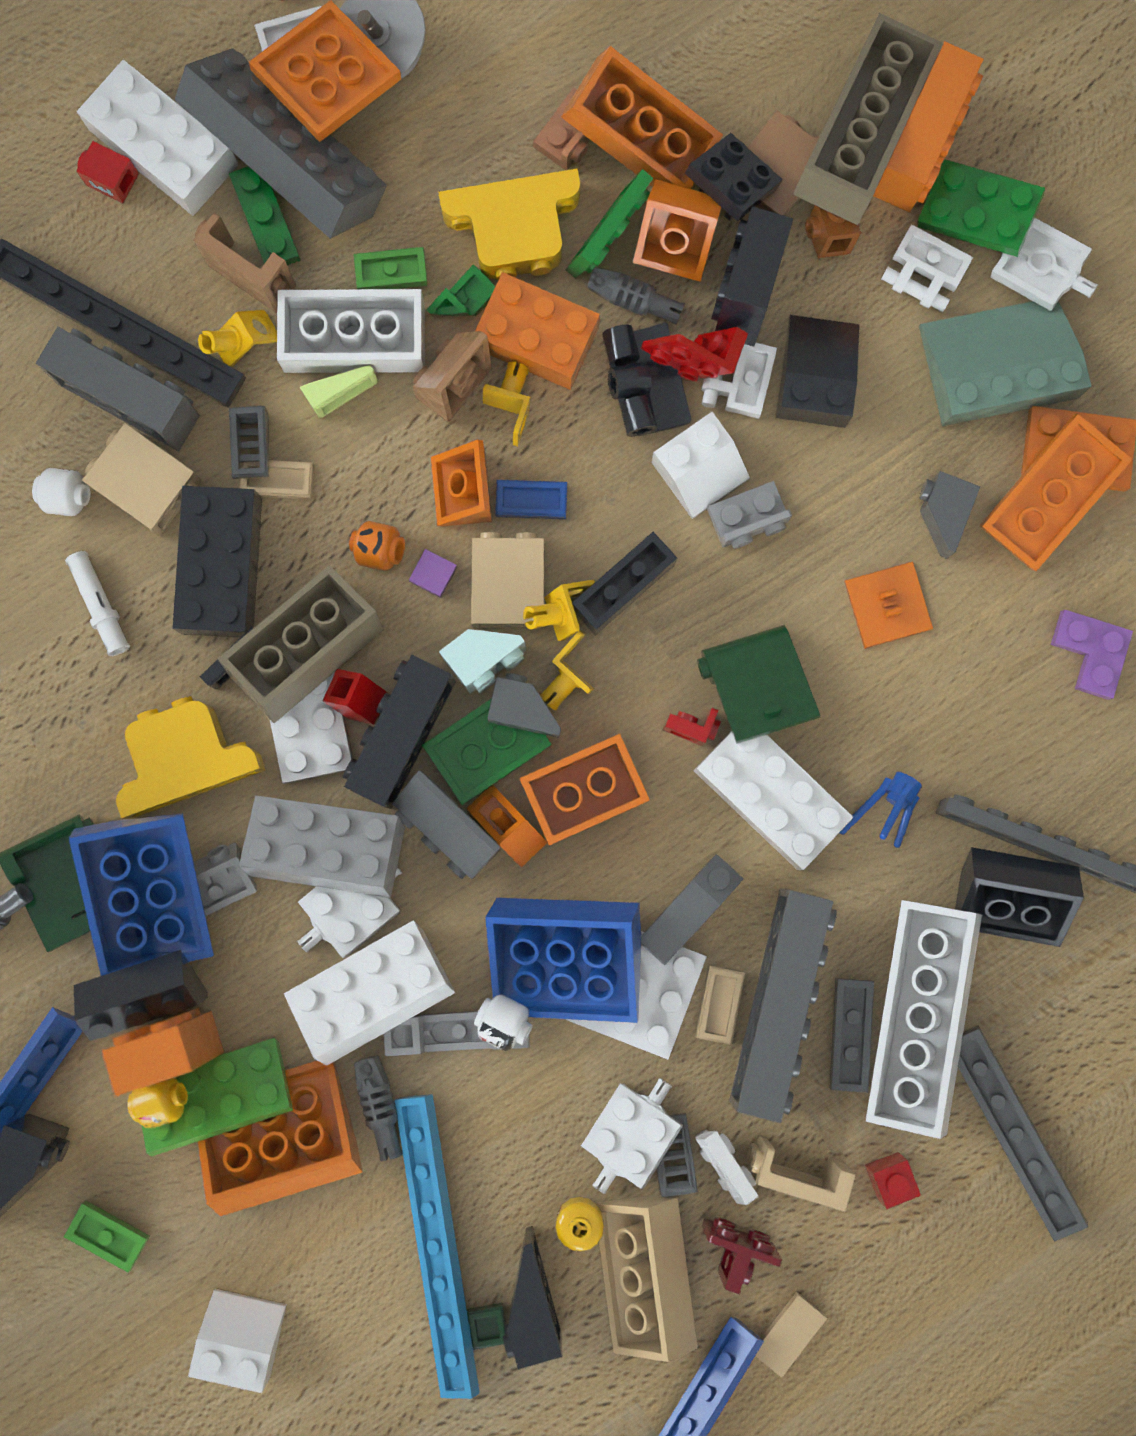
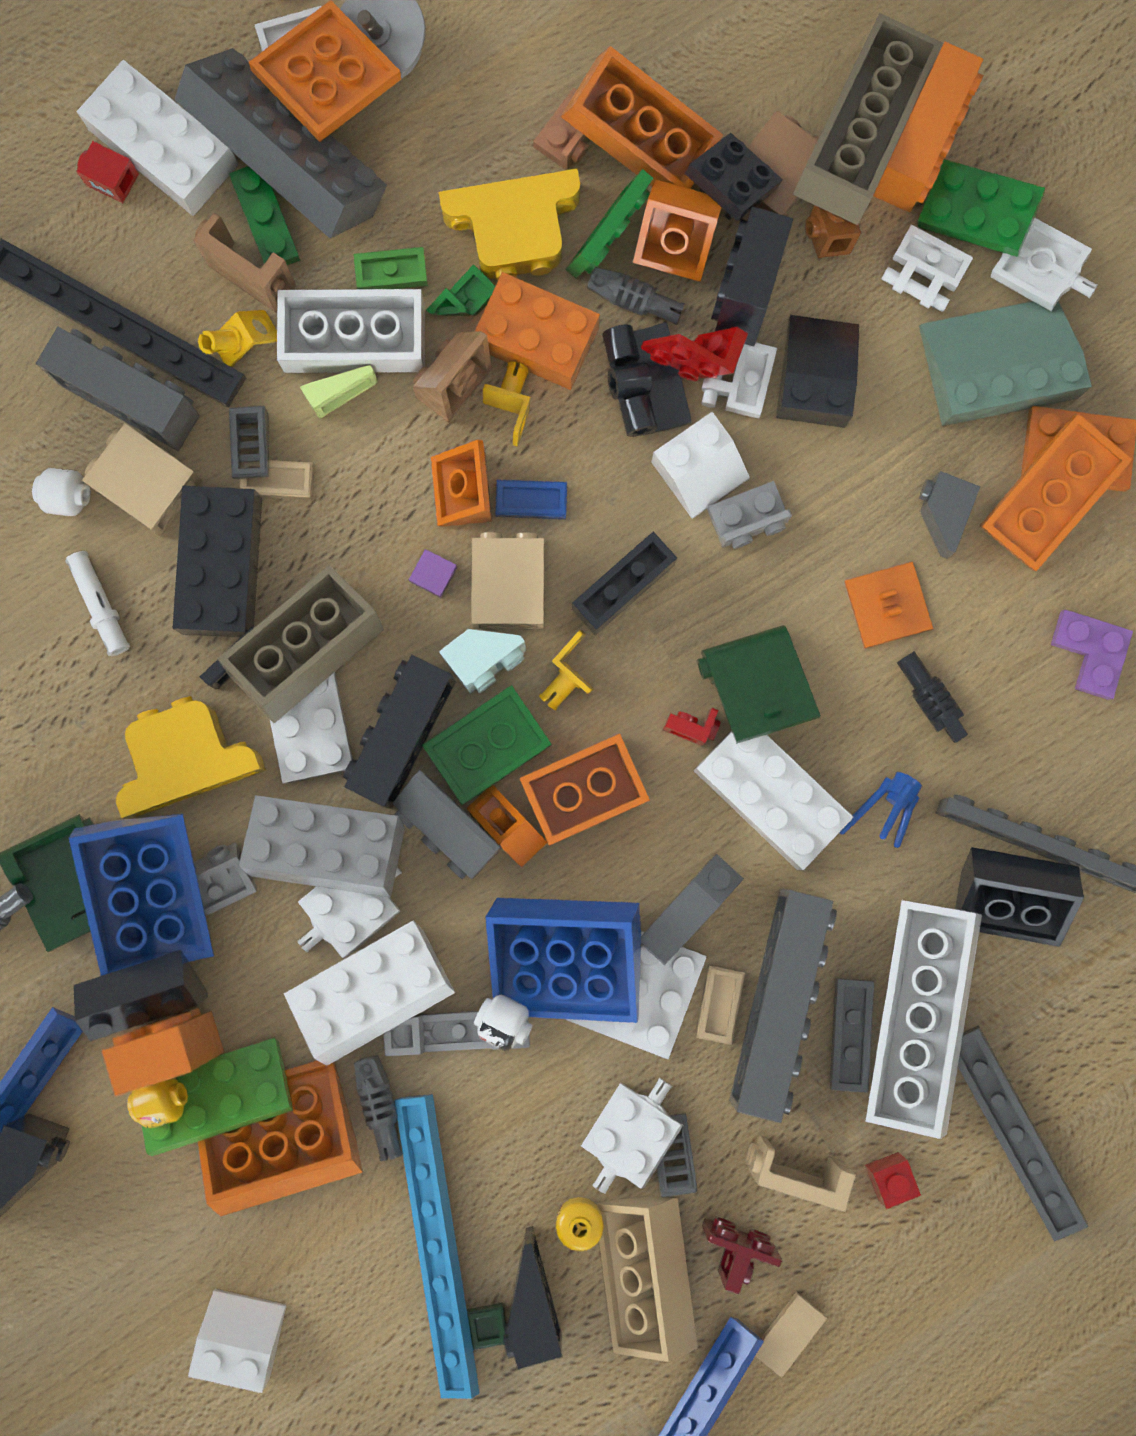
(106, 1236): bright green plate -> none
(354, 696): red brick -> none
(377, 546): orange head -> none
(521, 707): dark grey slope -> none
(558, 610): yellow bracket -> none
(732, 1178): white plate -> none
(933, 697): none -> black hinge

